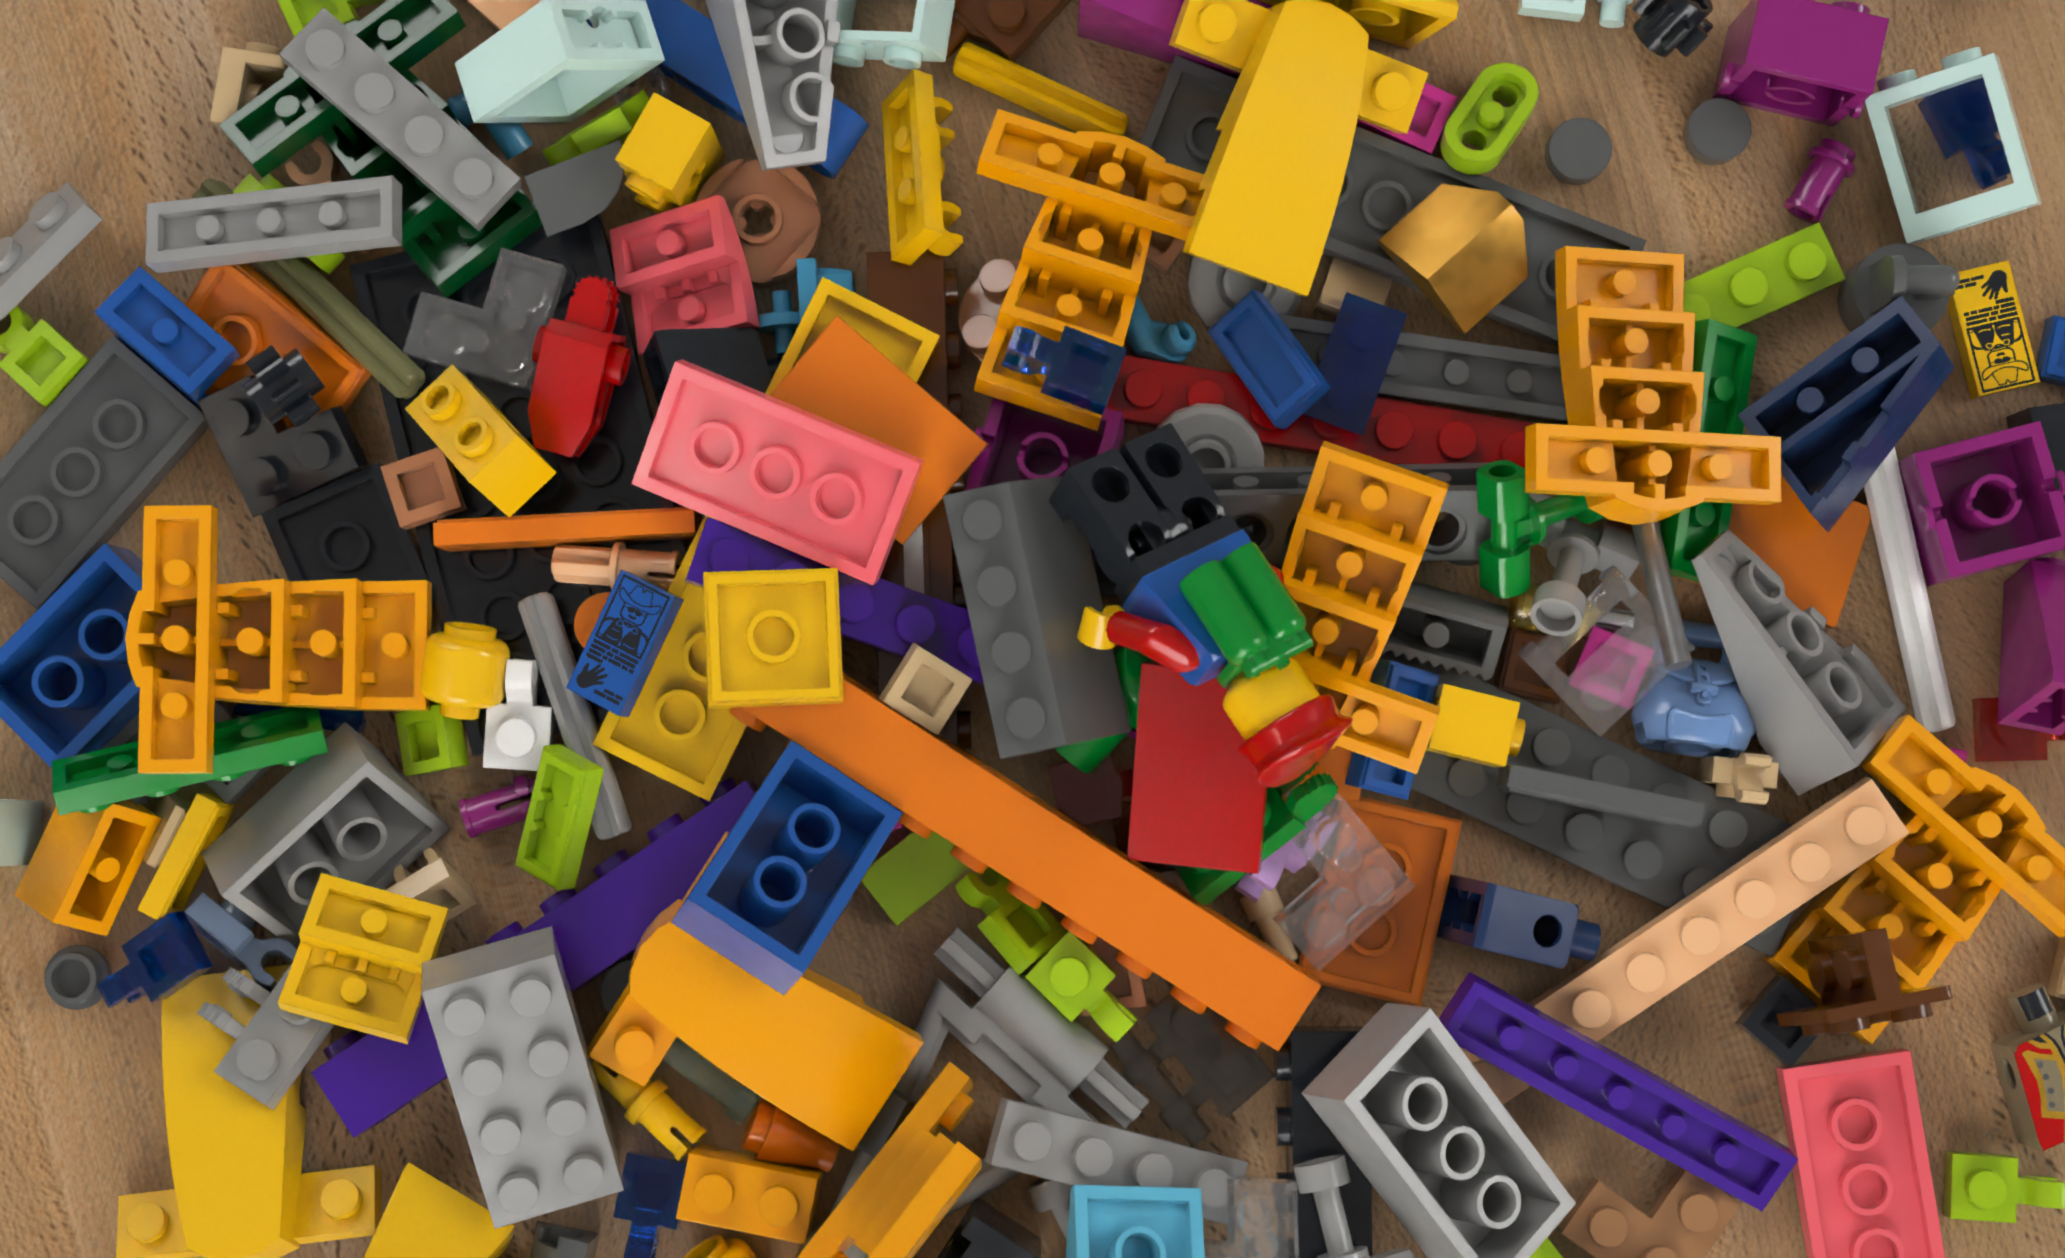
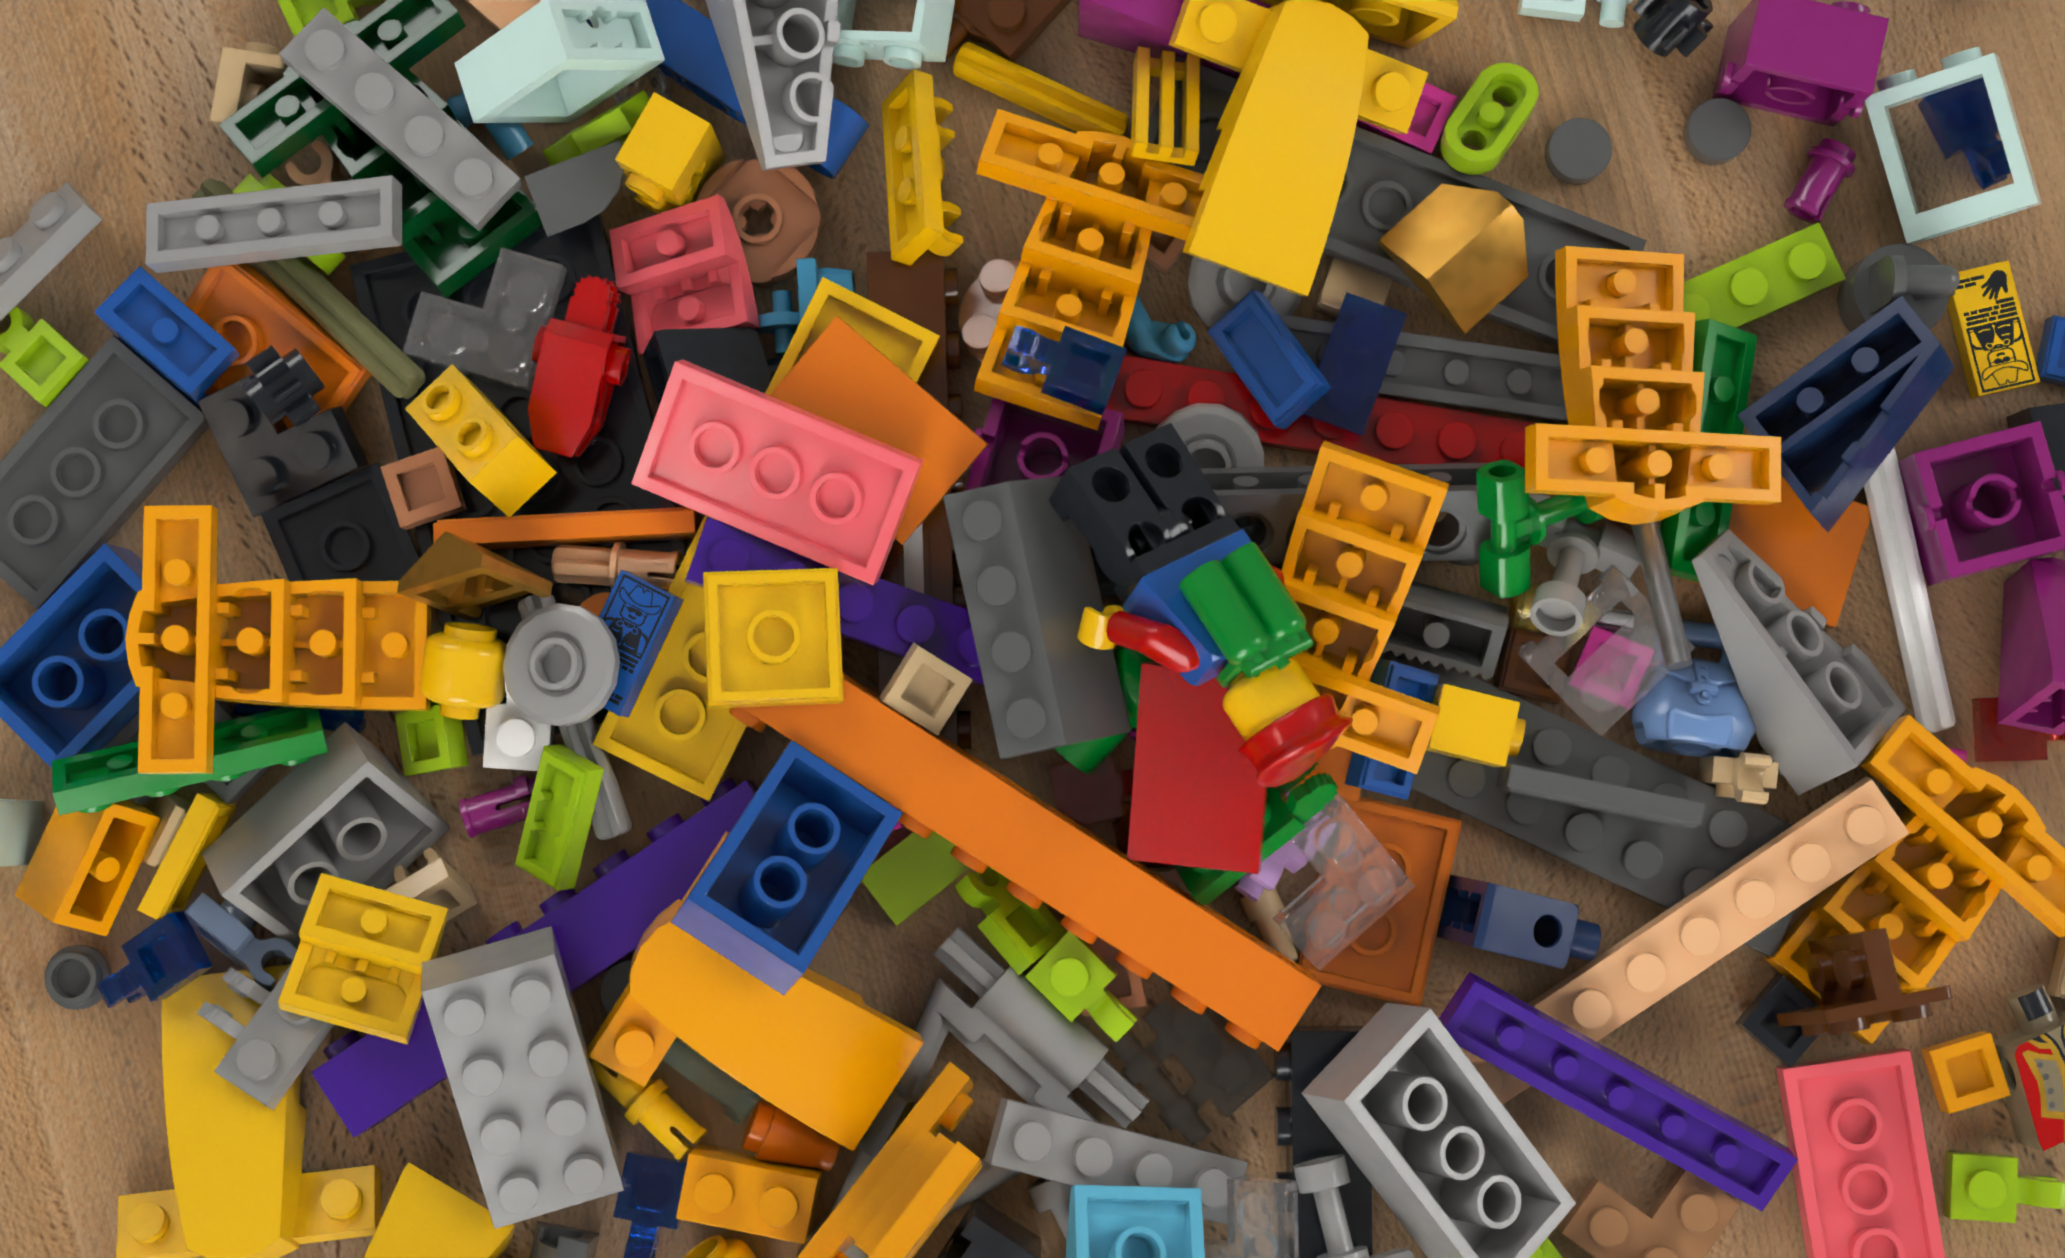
(466, 578): none -> pearl gold slope
(561, 665): none -> light grey wheel
(1168, 71): none -> yellow tile
(1965, 1072): none -> light orange plate

